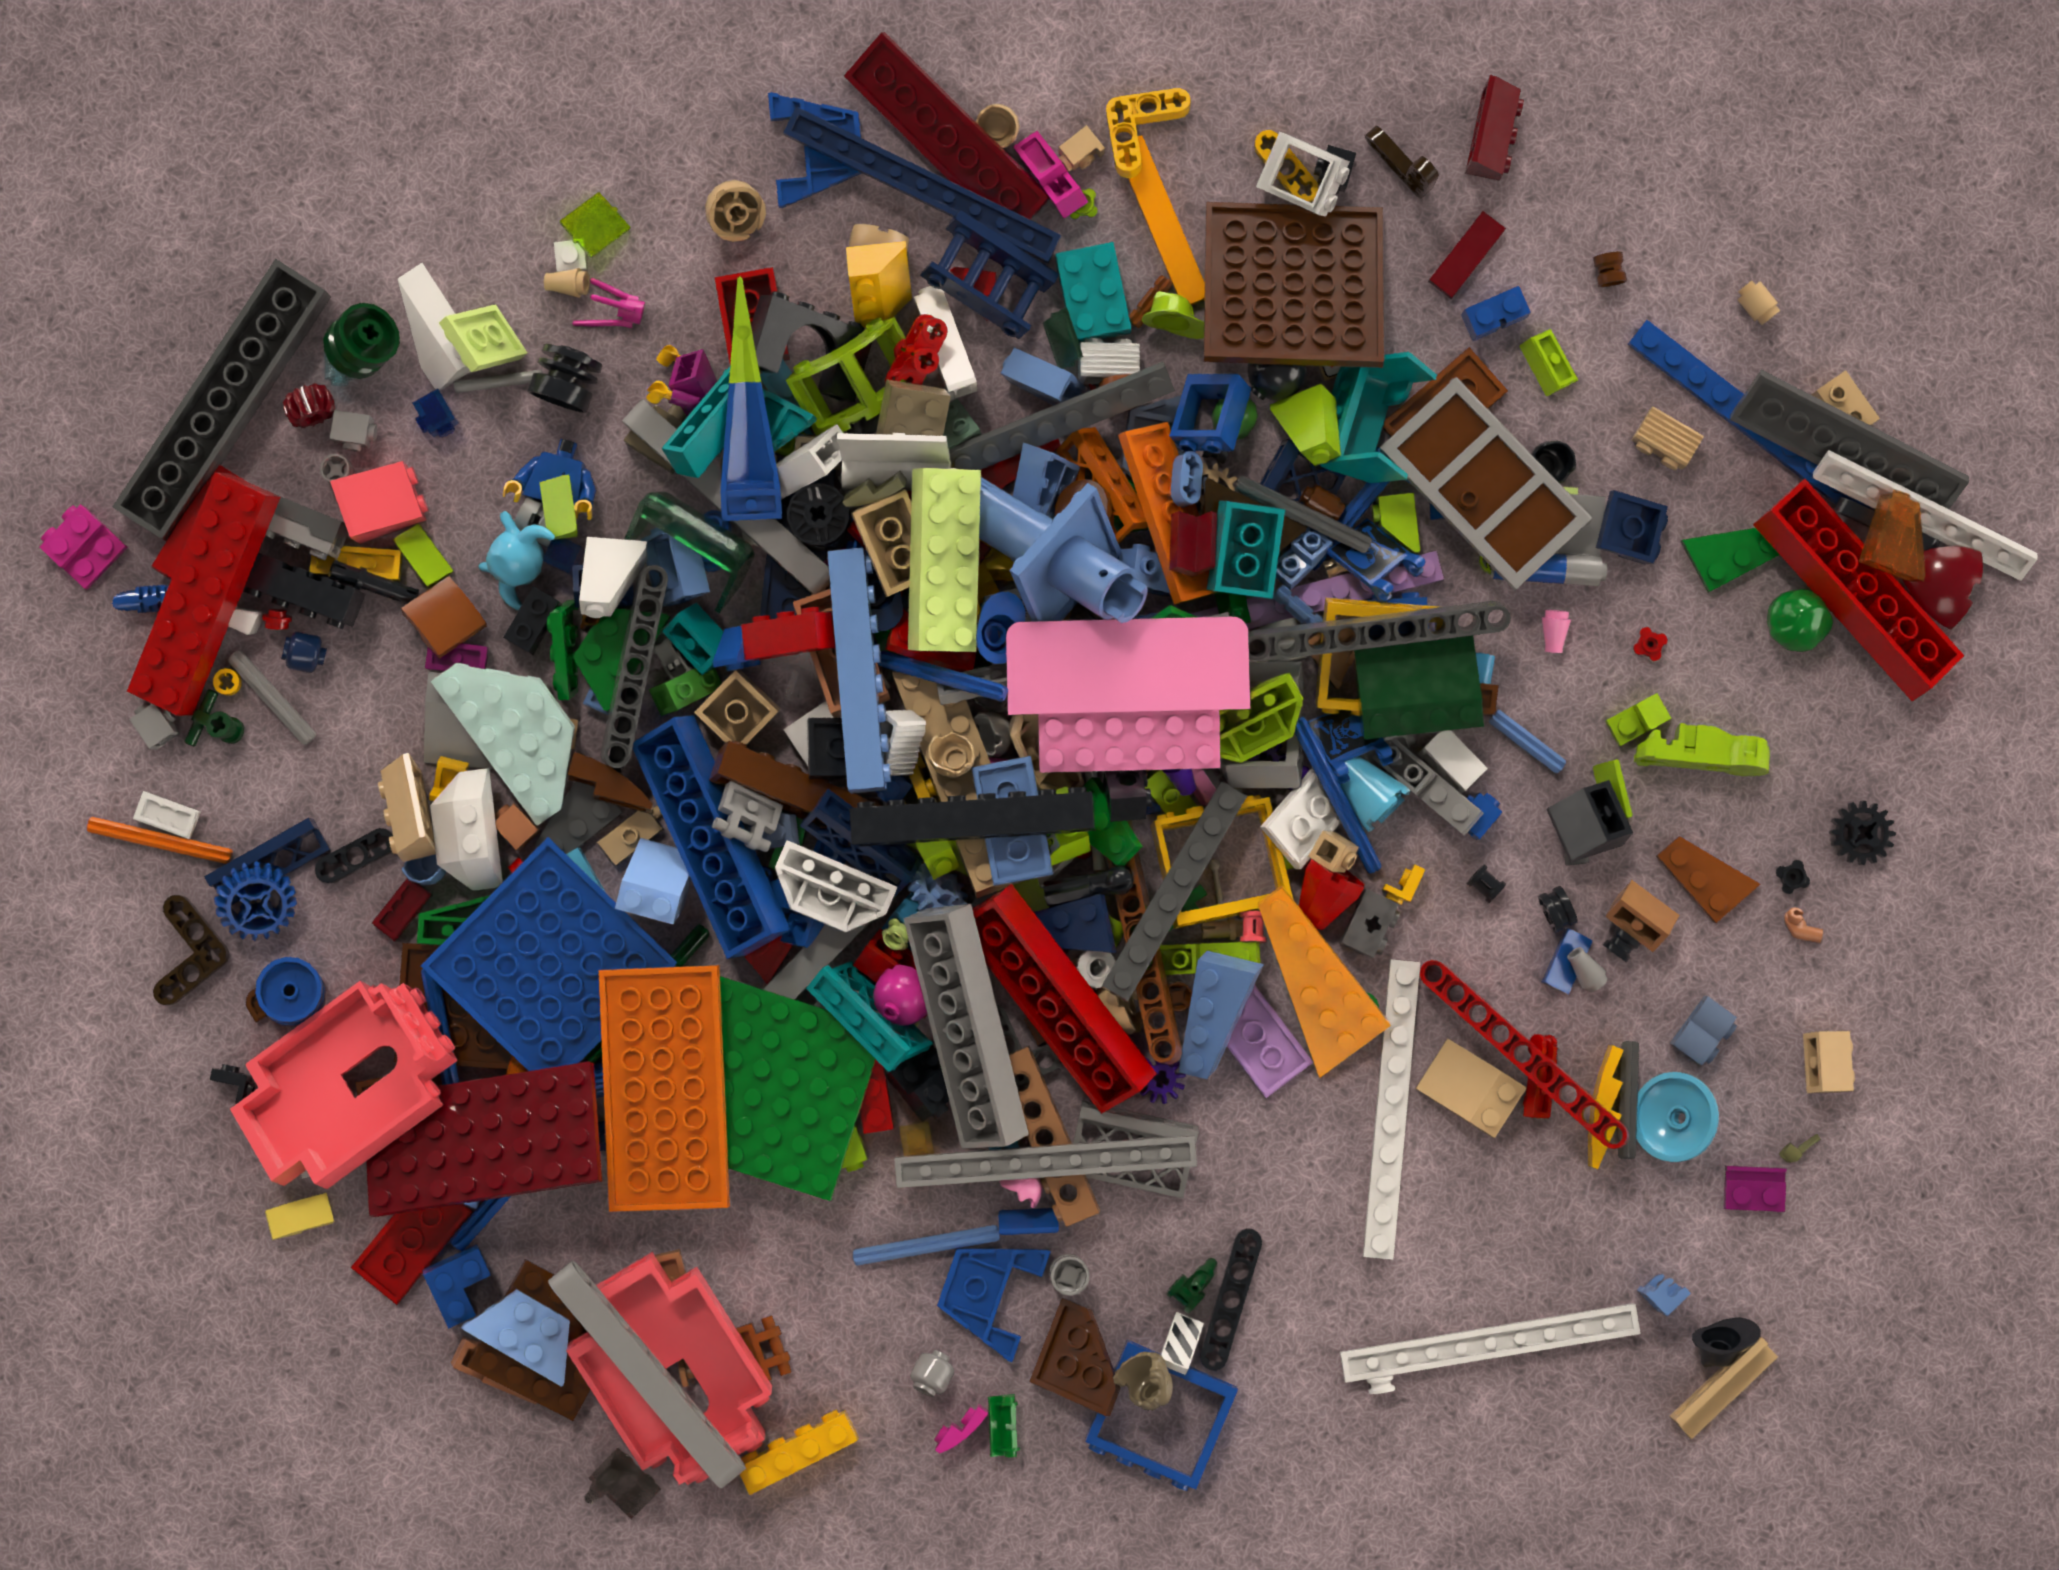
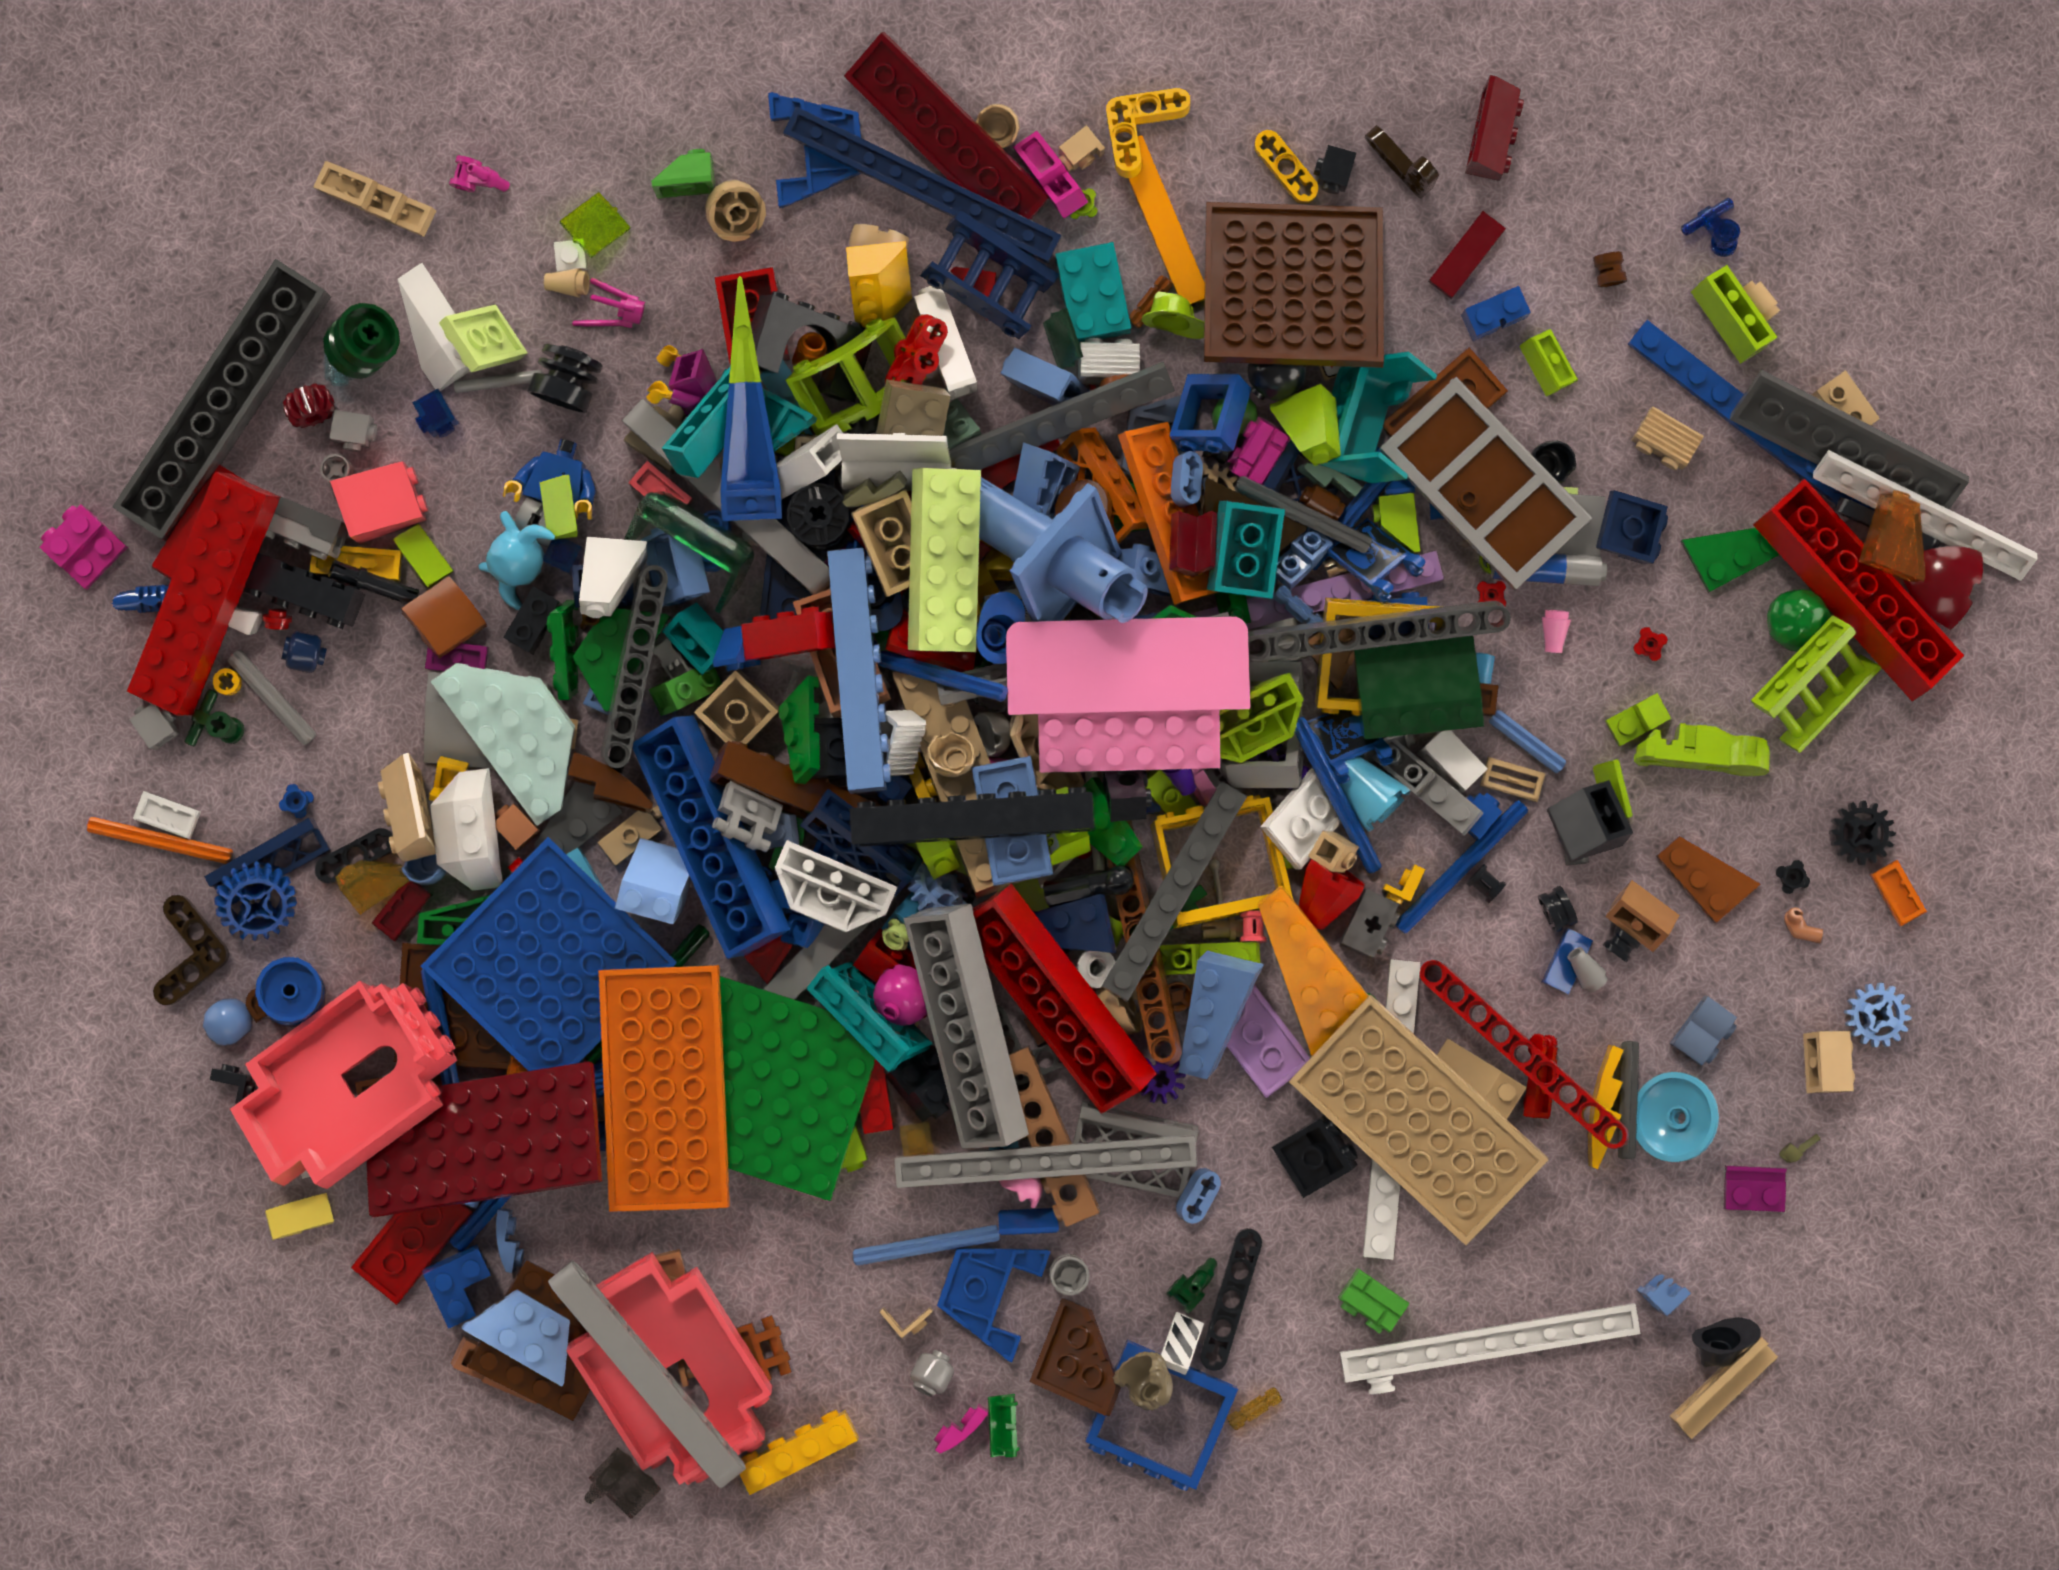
(227, 1021): none -> medium blue hair
(292, 793): none -> blue plate
(370, 882): none -> clear yellow slope
(374, 198): none -> tan slope
(472, 174): none -> dark pink piece
(509, 1250): none -> medium blue slope
(650, 480): none -> coral plate
(686, 176): none -> bright green slope
(798, 720): none -> green wing
(809, 347): none -> orange brick
(914, 1326): none -> tan bracket
(1198, 1195): none -> medium blue beam
(1254, 1408): none -> clear yellow axle
(1259, 450): none -> dark pink brick
(1315, 1155): none -> black plate
(1323, 475): none -> sand green slope
(1326, 195): white window -> none
(1373, 1301): none -> bright green brick
(1399, 487): none -> blue slope
(1418, 1120): none -> tan plate
(1461, 867): none -> blue axle
(1496, 588): none -> red plate
(1536, 786): none -> tan tile
(1723, 231): none -> clear blue piece
(1733, 314): none -> lime brick
(1801, 669): none -> lime fence
(1871, 1026): none -> light blue gear
(1898, 893): none -> orange plate

